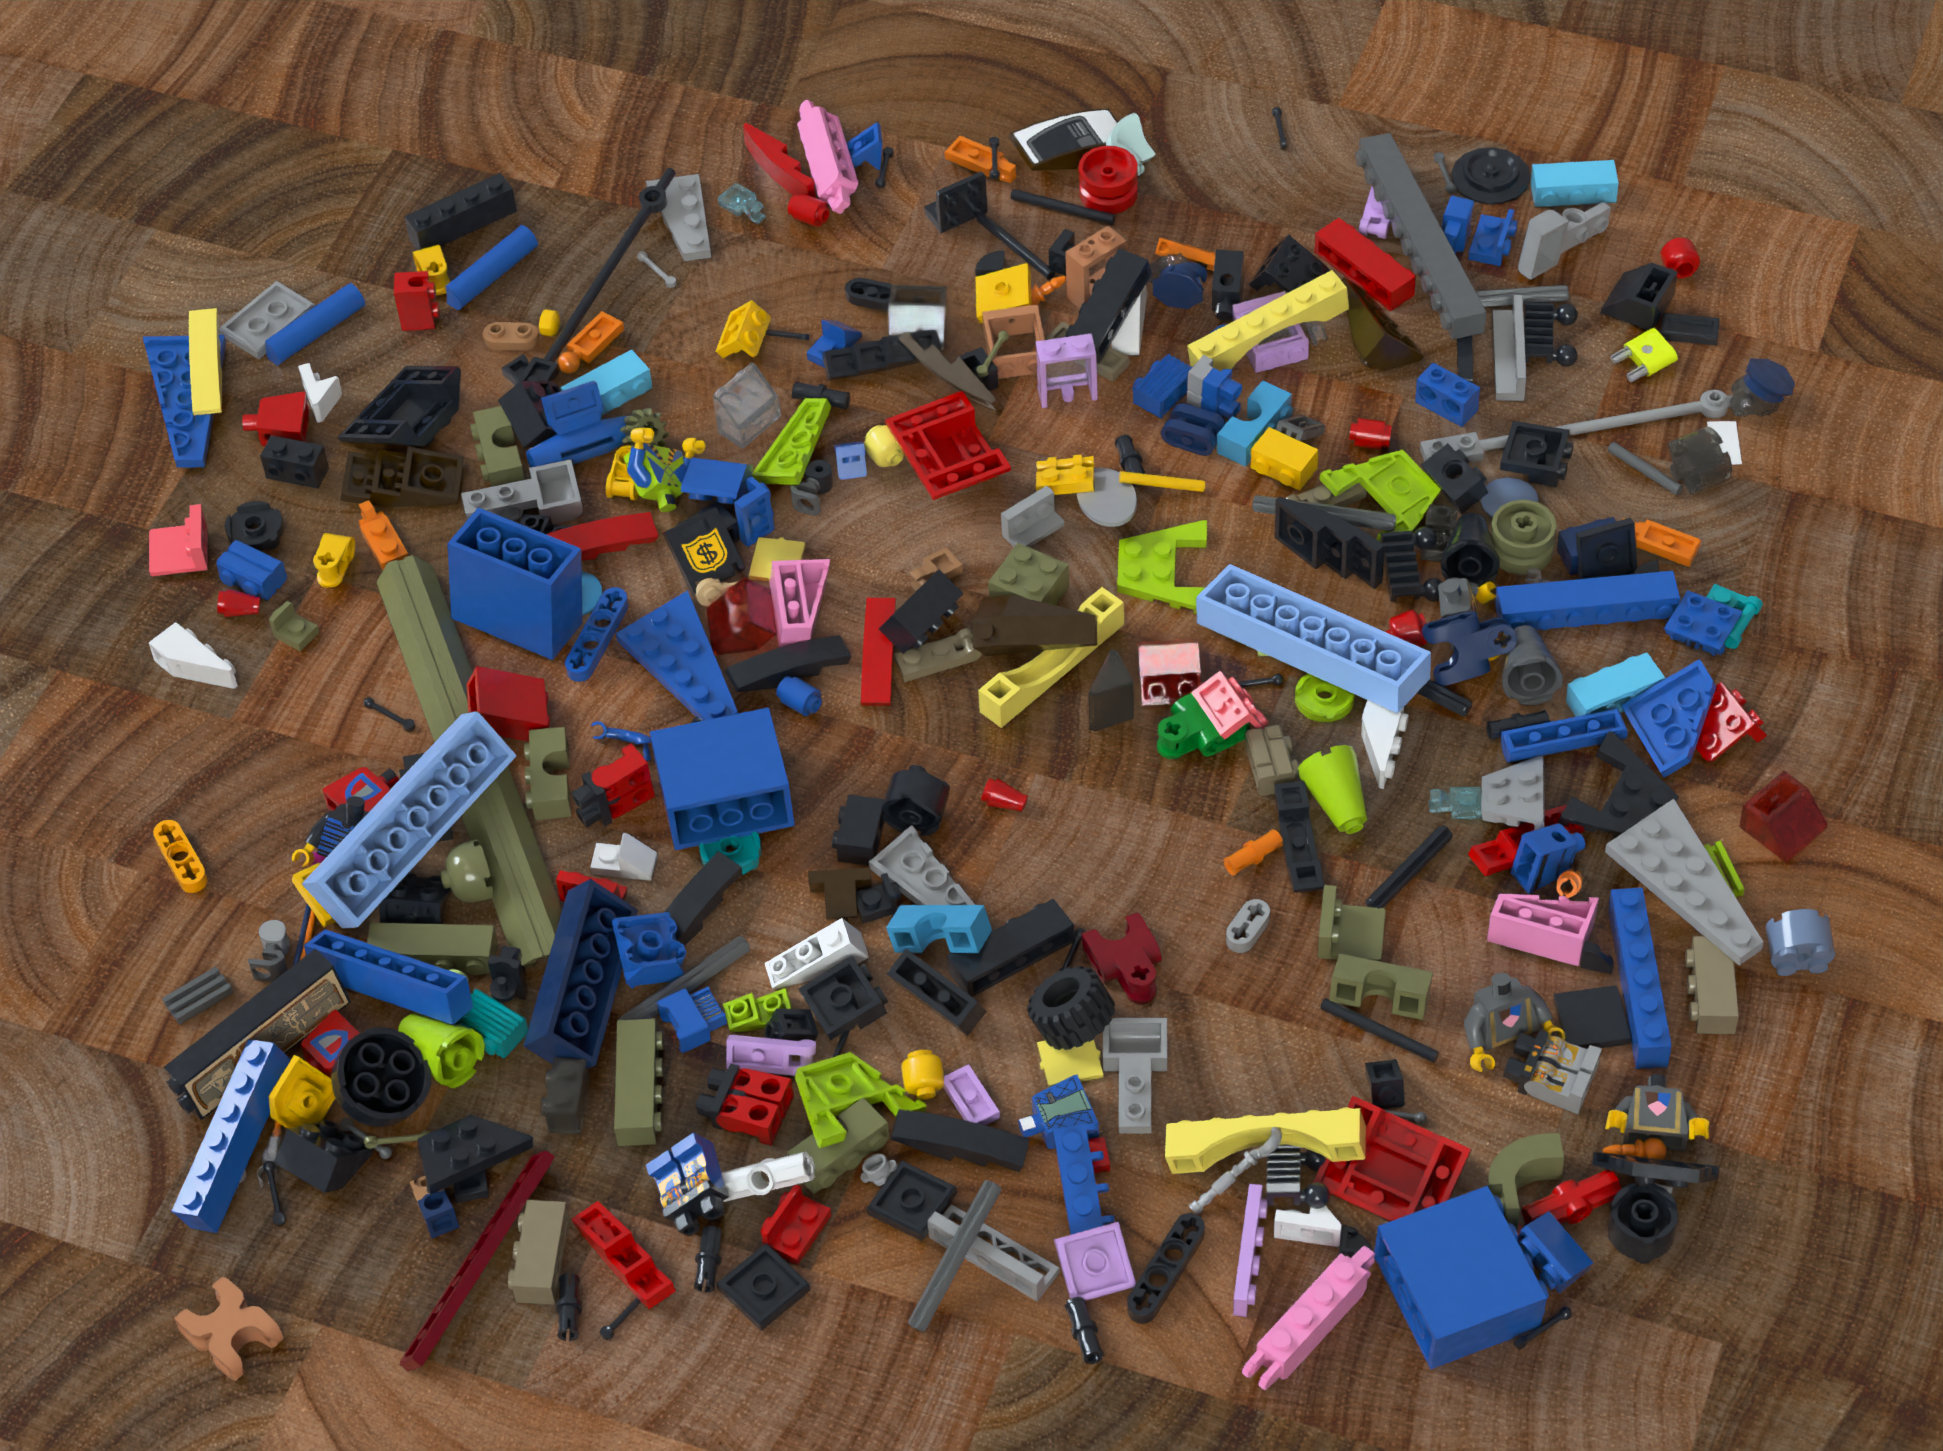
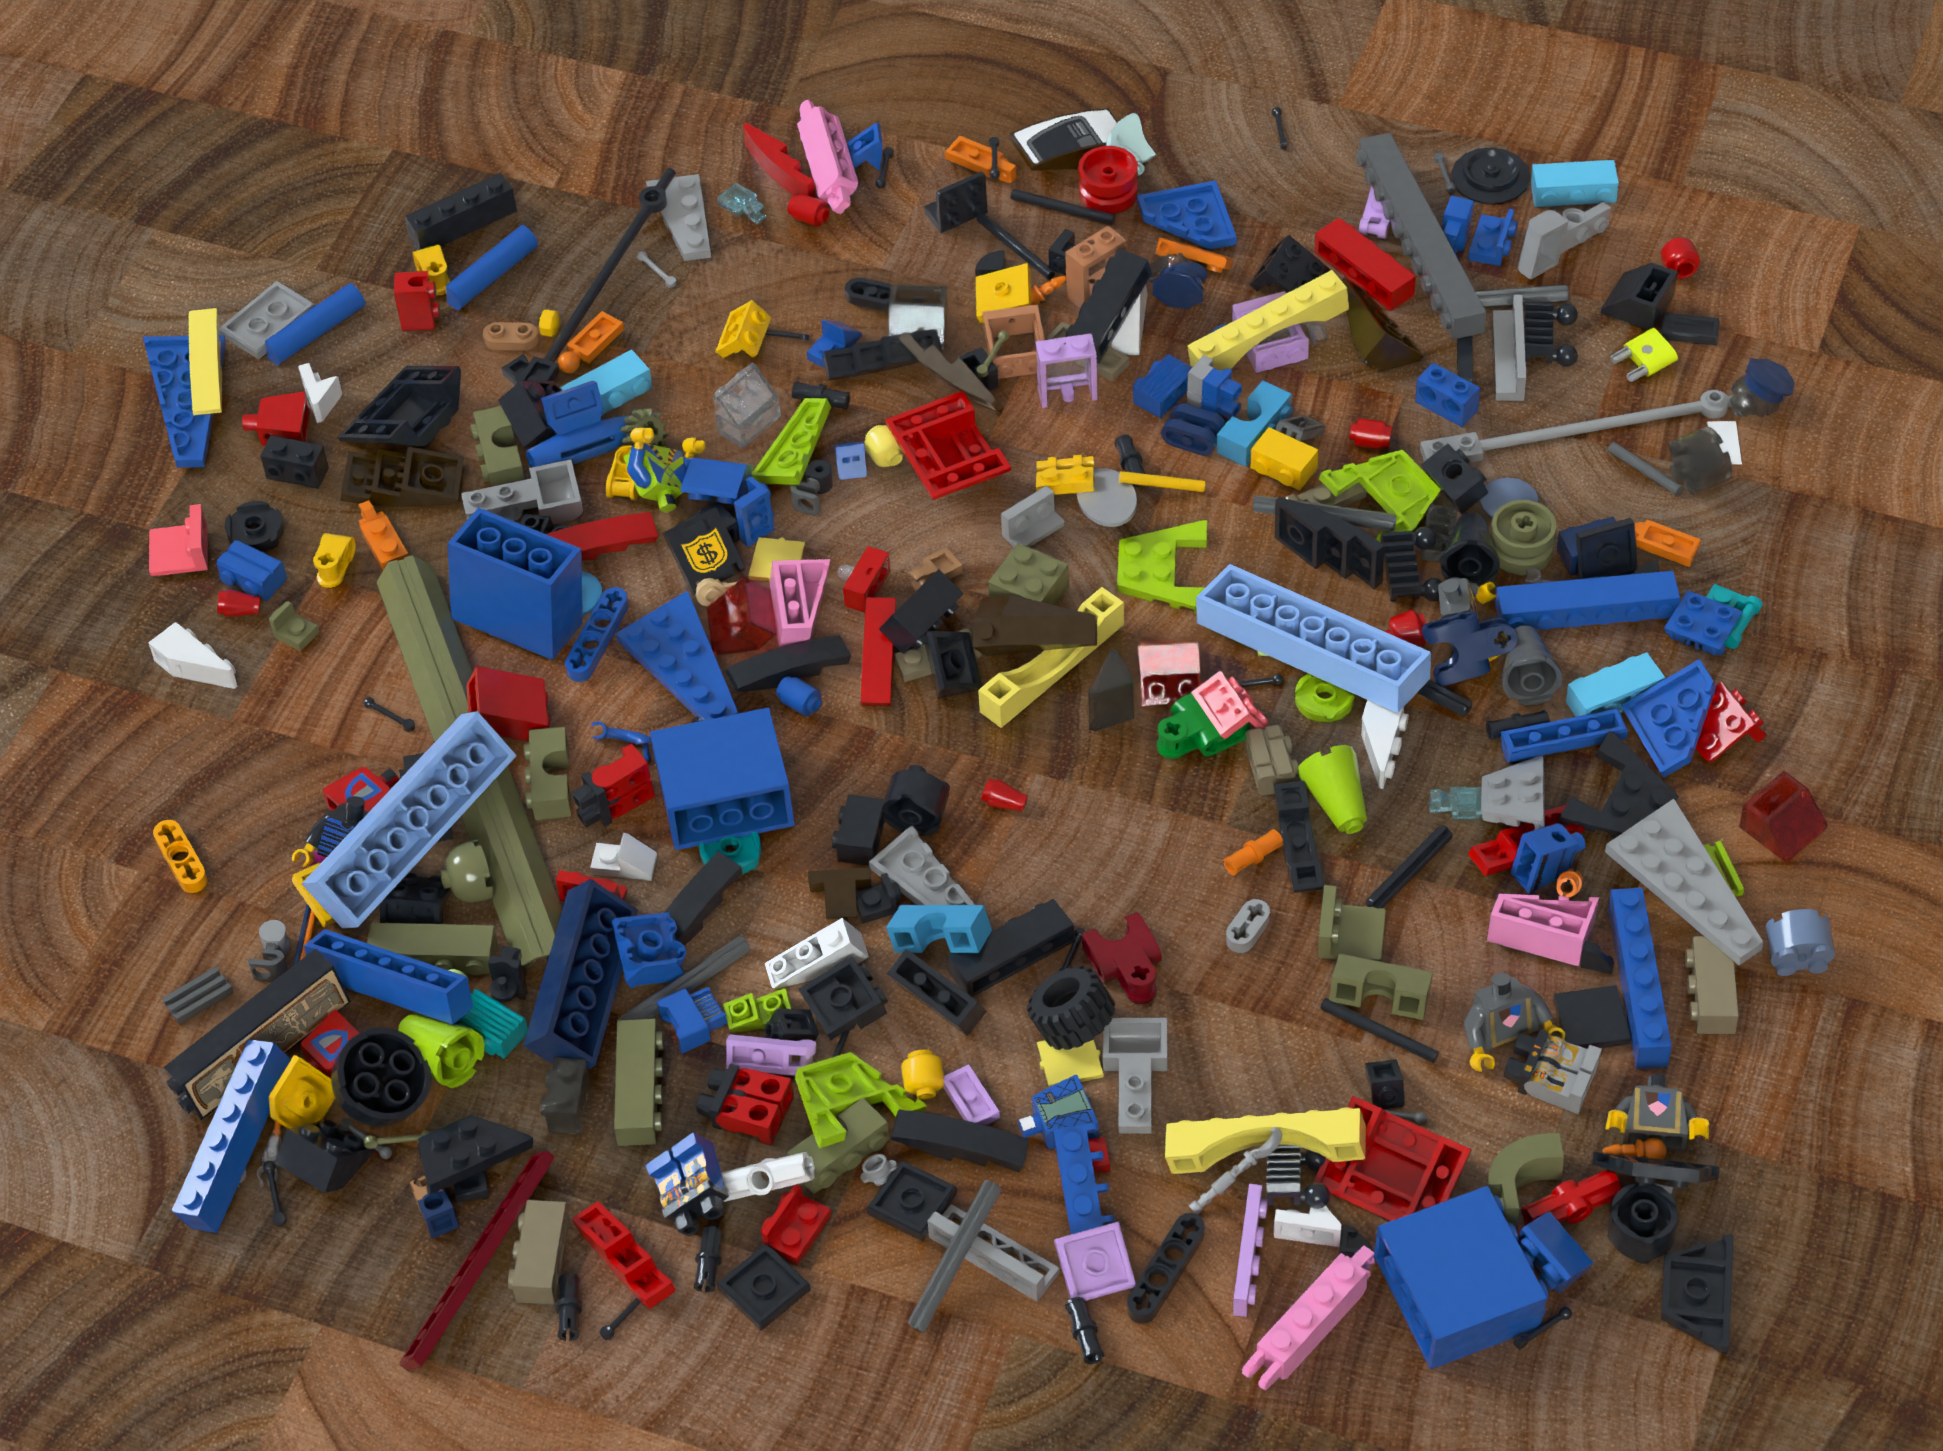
(228, 1328): nougat piece -> none
(864, 578): none -> red piece
(952, 663): none -> black slope
(1191, 213): none -> blue plate
(1227, 290): black torso -> none
(1537, 452): black plate -> none
(1699, 1291): none -> black wing

